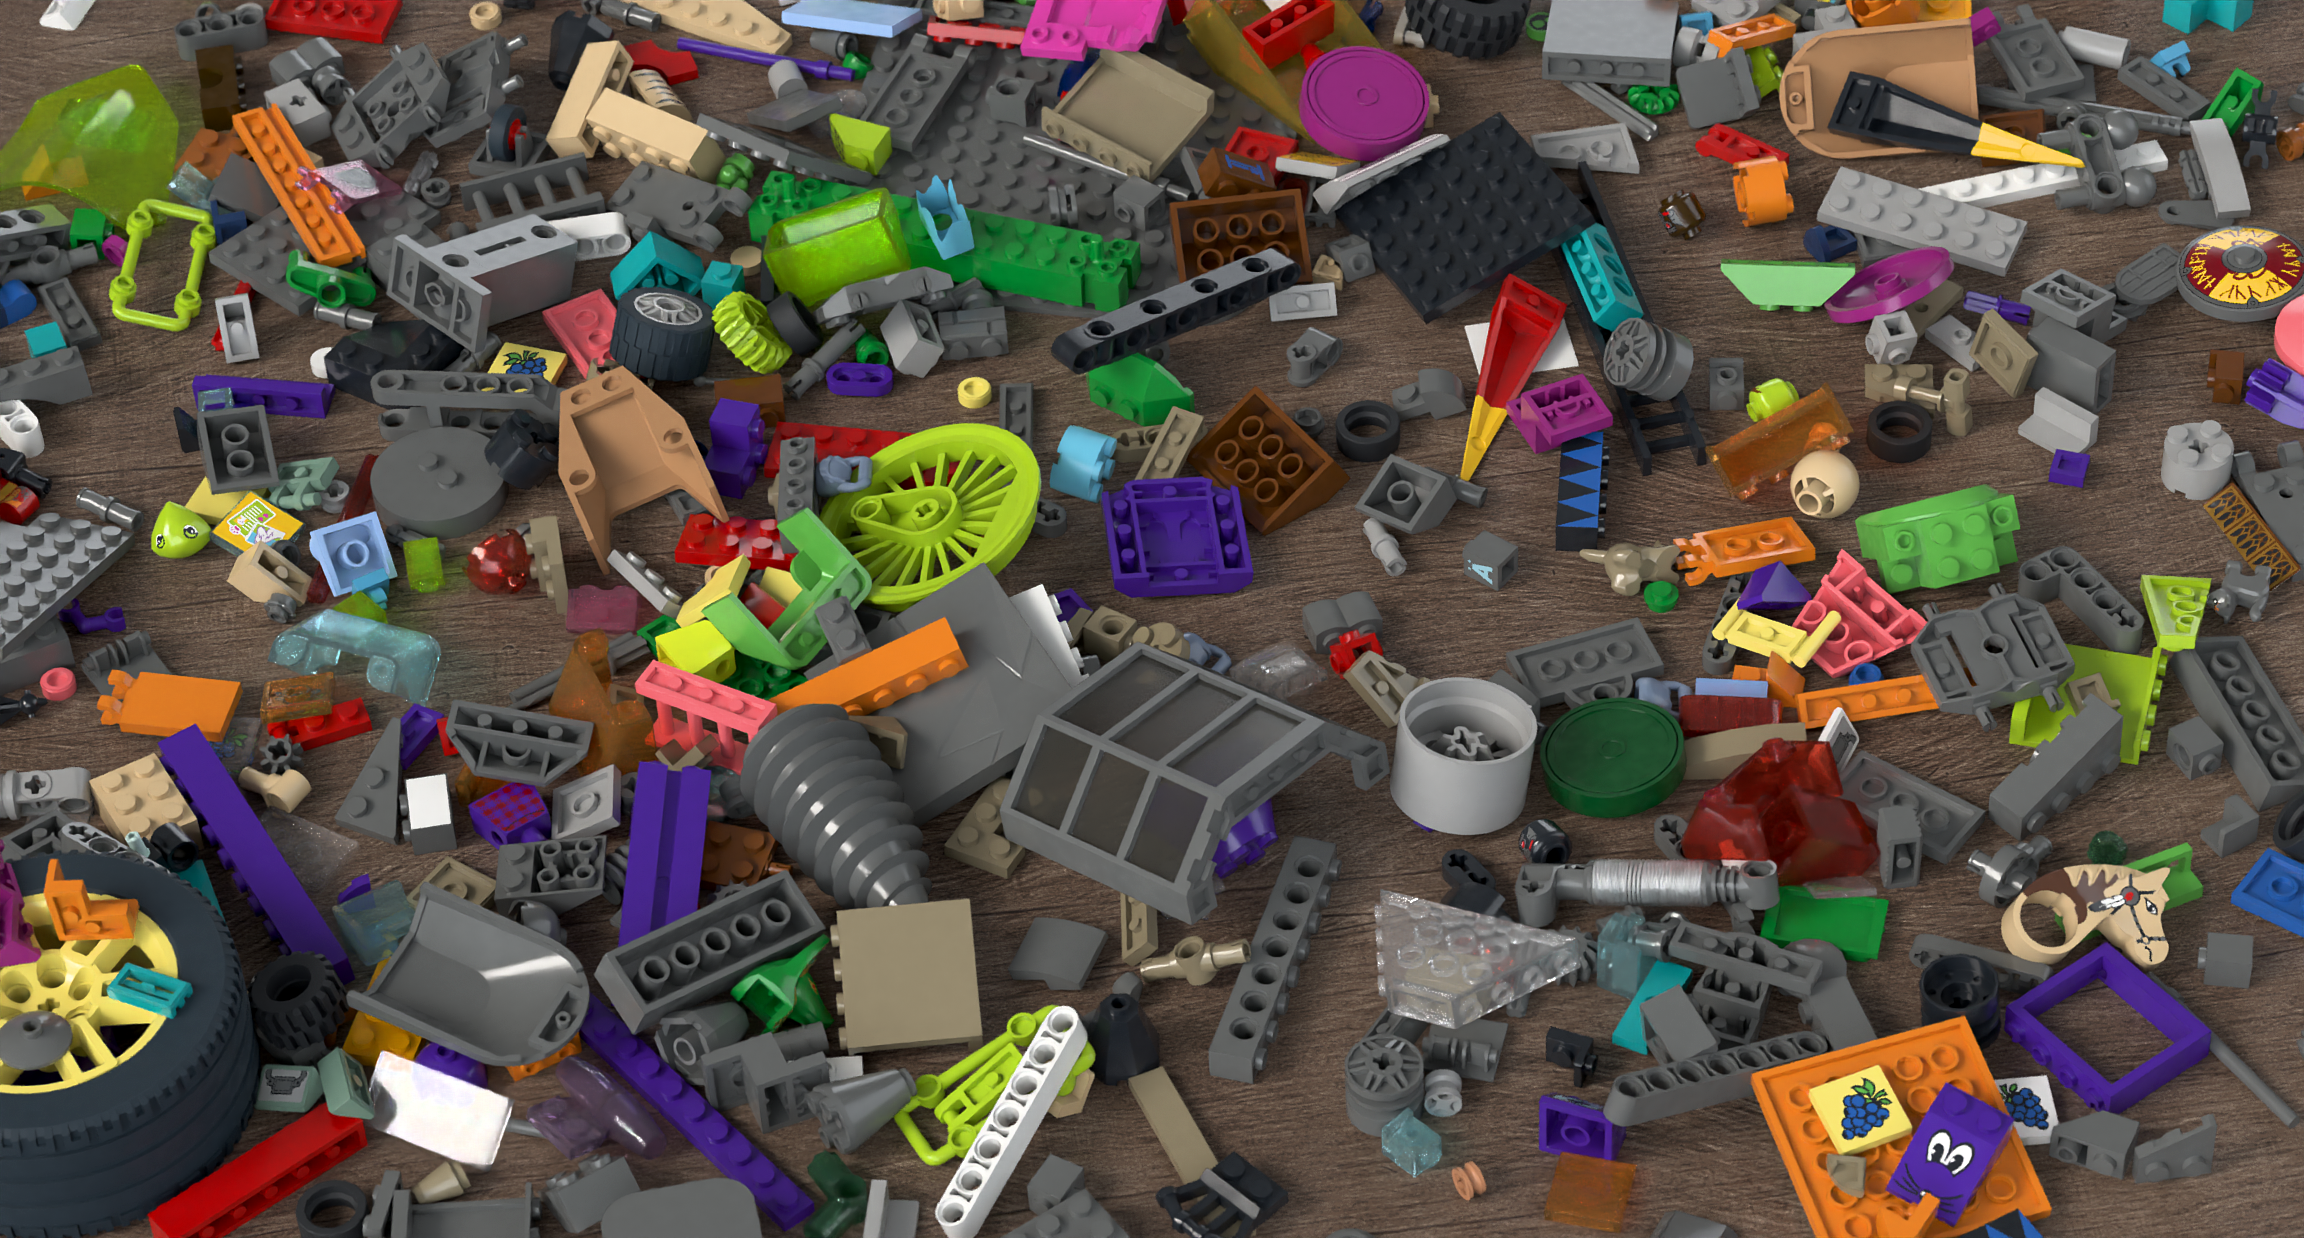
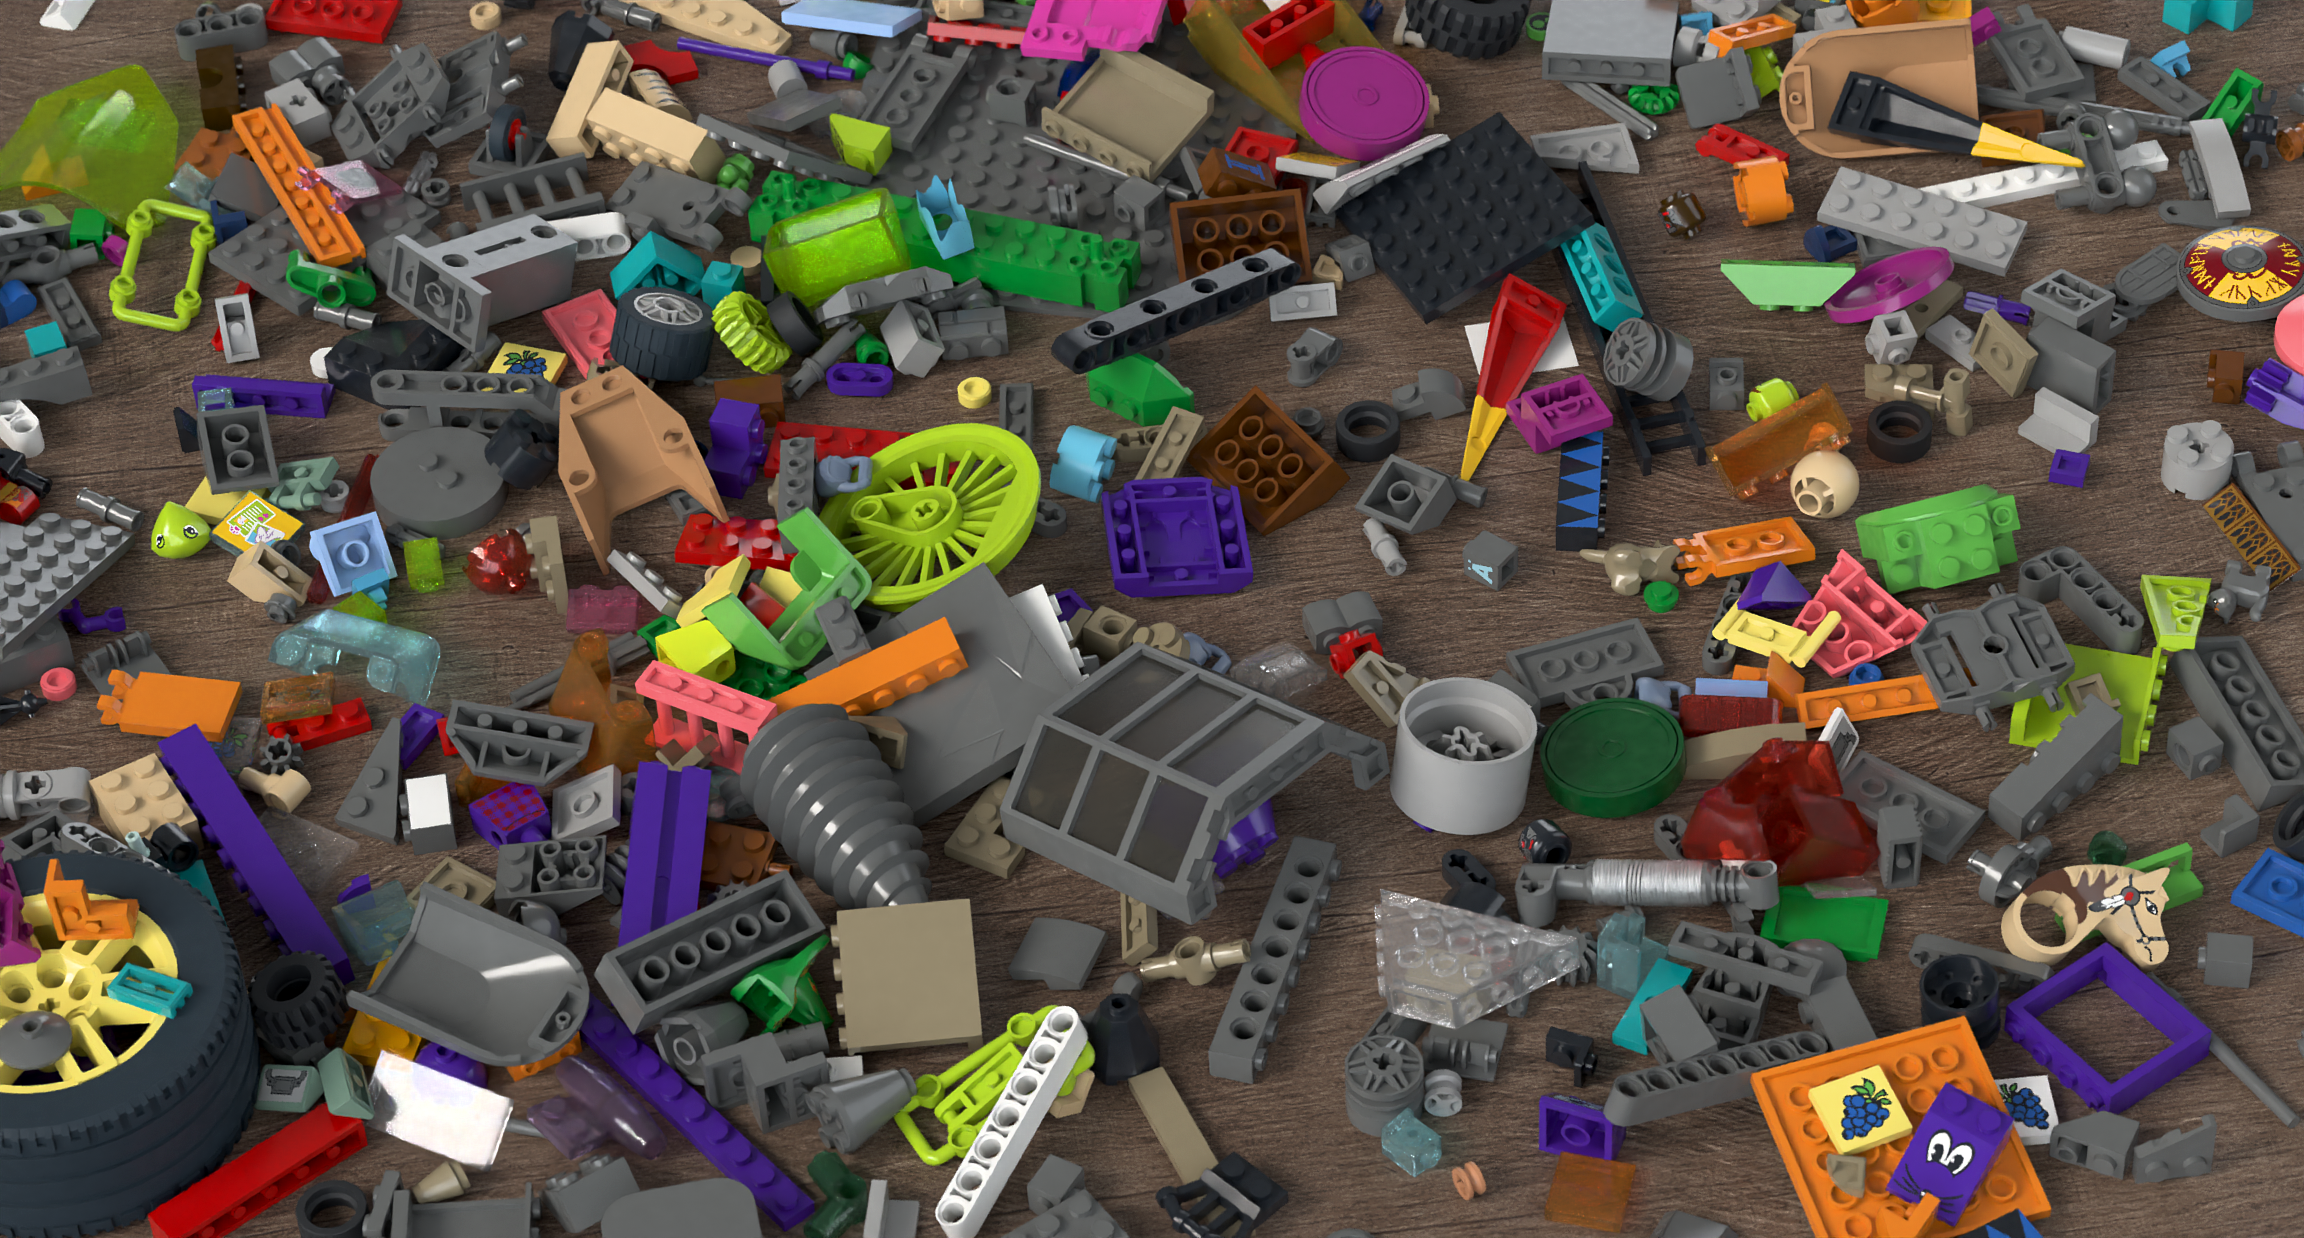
(1655, 937): dark grey connector -> none

